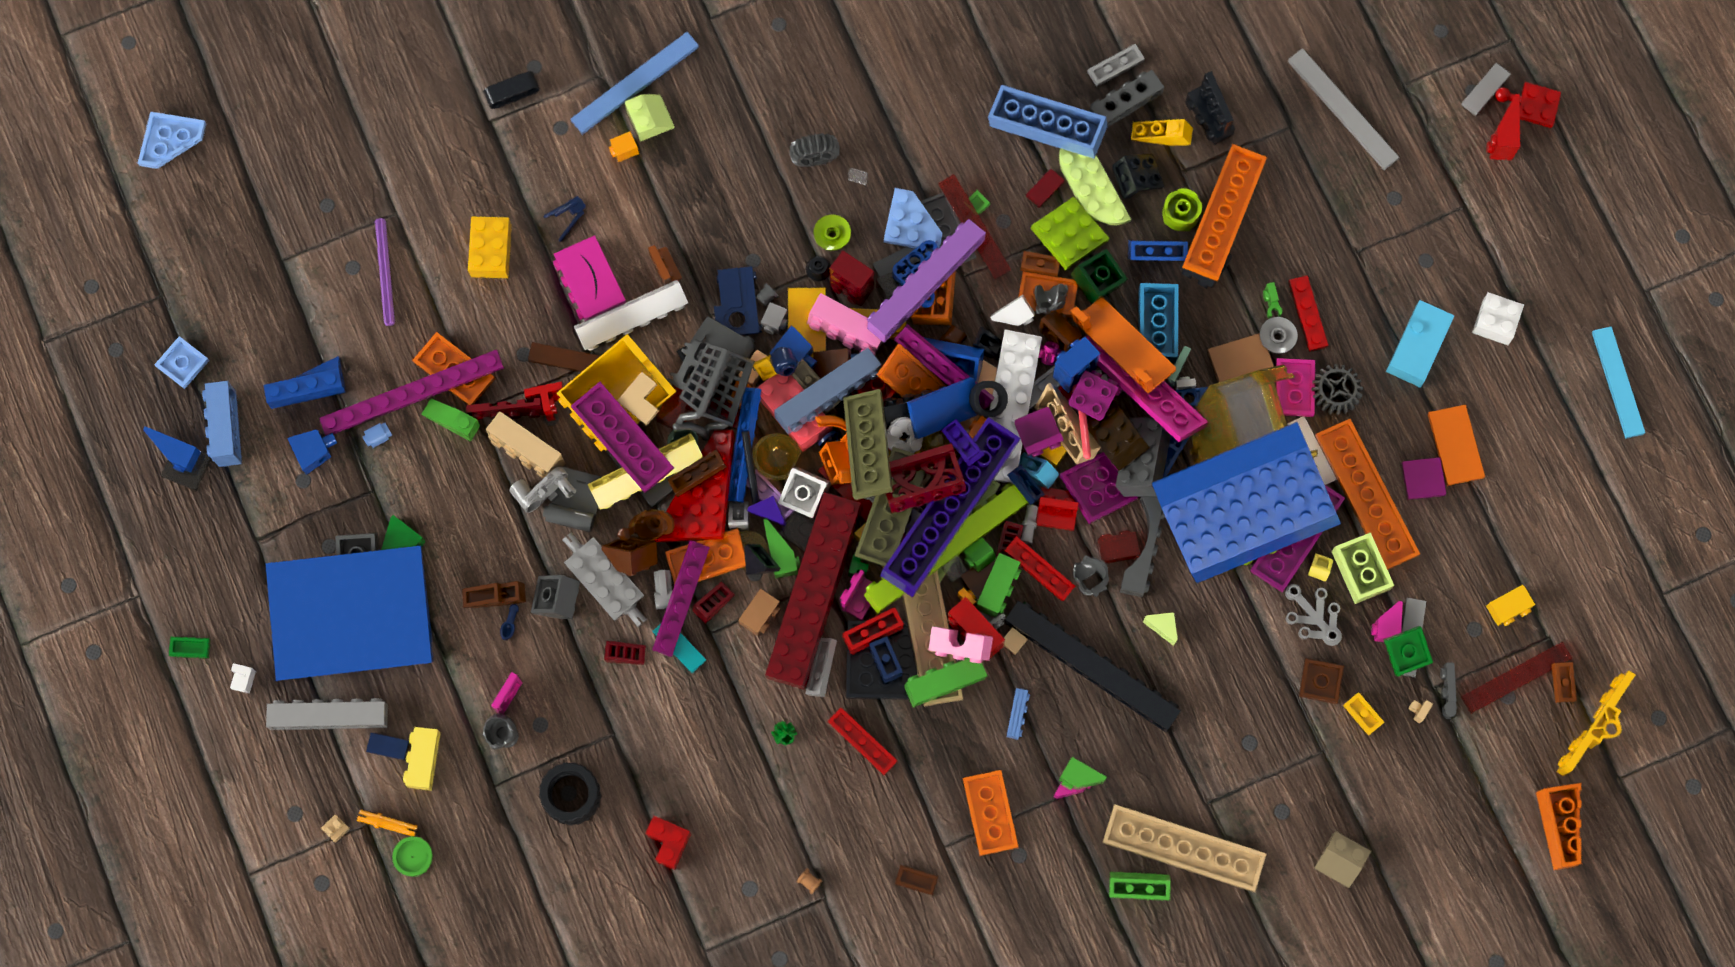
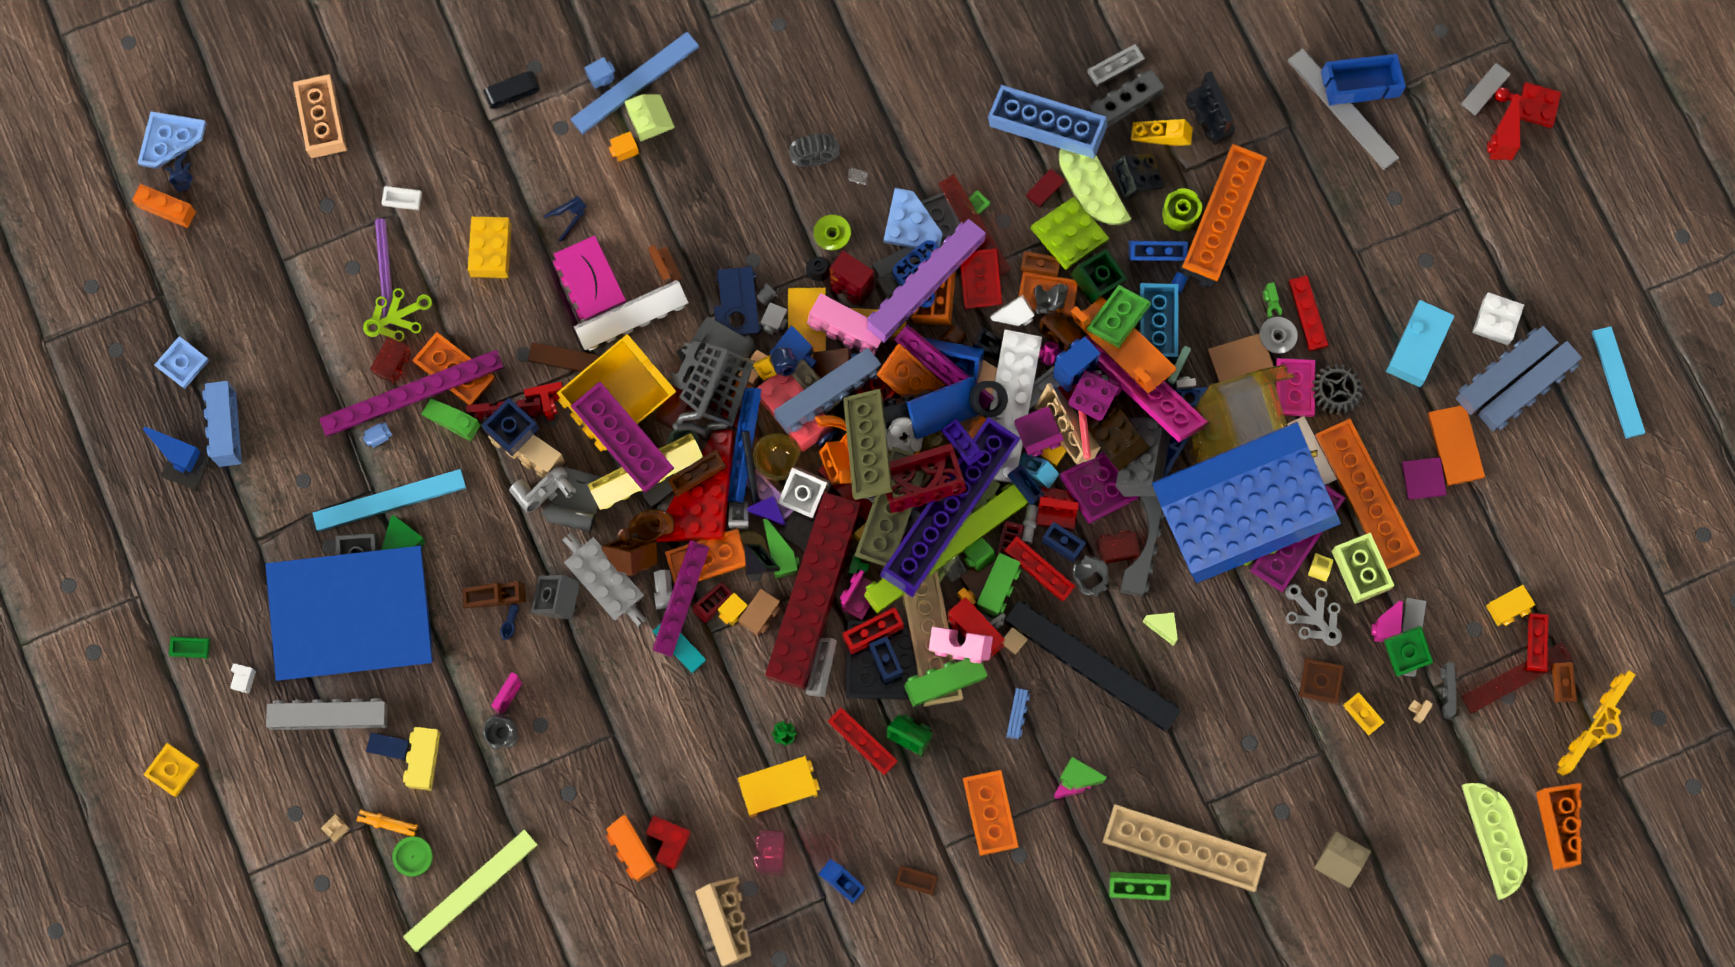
(164, 205): none -> orange brick
(171, 770): none -> yellow tile
(180, 178): none -> dark blue piece
(311, 449): blue torso -> none
(313, 384): blue wedge -> none
(320, 116): none -> light nougat brick
(389, 500): none -> medium azure tile
(391, 360): none -> clear red brick
(394, 316): none -> lime plant
(401, 198): none -> white tile
(470, 891): none -> yellowish green tile
(510, 427): none -> dark blue brick
(559, 772): black tyre -> none
(600, 73): none -> medium blue brick
(617, 645): dark red slope -> none
(630, 849): none -> orange slope
(635, 399): tan tile -> none
(725, 920): none -> tan wedge
(732, 609): none -> yellow brick
(770, 853): none -> clear pink brick
(778, 785): none -> yellow panel
(809, 881): medium nougat bush -> none
(841, 880): none -> blue slope
(909, 734): none -> green slope
(981, 280): none -> red plate
(1063, 542): none -> dark blue brick
(1118, 316): none -> bright green tile
(1181, 280): none -> blue hinge
(1363, 79): none -> blue piece
(1497, 837): none -> yellowish green plate
(1507, 370): none -> sand blue brick
(1528, 387): none -> sand blue brick
(1537, 642): none -> red tile

